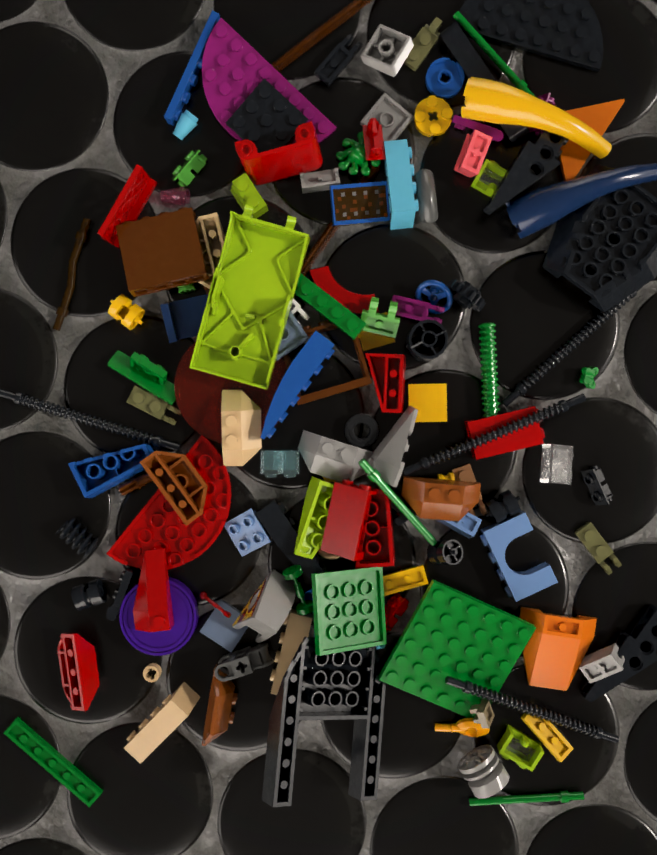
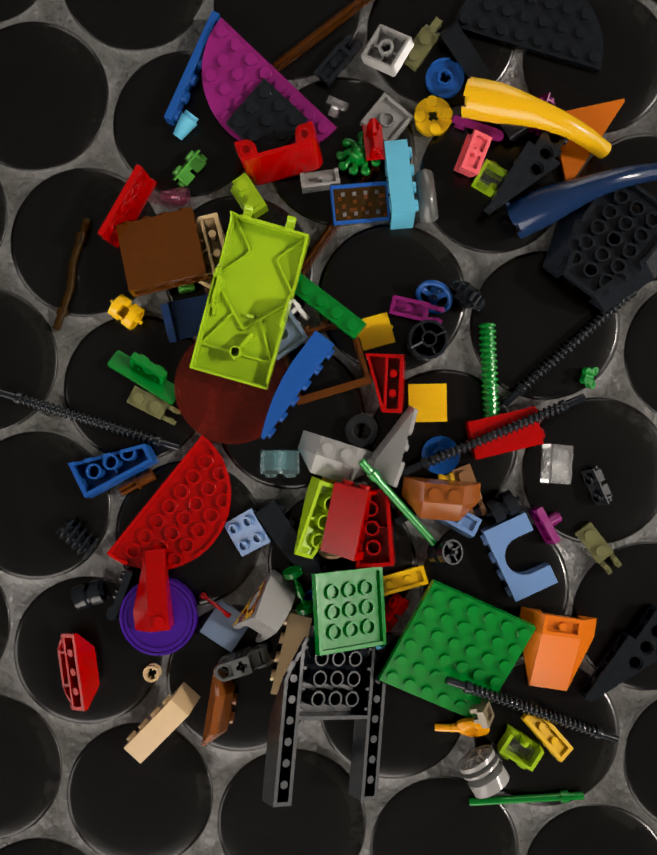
(53, 762): green tile -> none
(178, 483): dark orange wedge -> none
(239, 427): tan wedge -> none
(337, 104): none -> clear tile
(354, 302): red tile -> none
(380, 323): bright green plate -> none
(437, 444): none -> blue dish
(520, 84): green bar -> none
(545, 524): none -> magenta tile
(602, 663): light grey hinge -> none

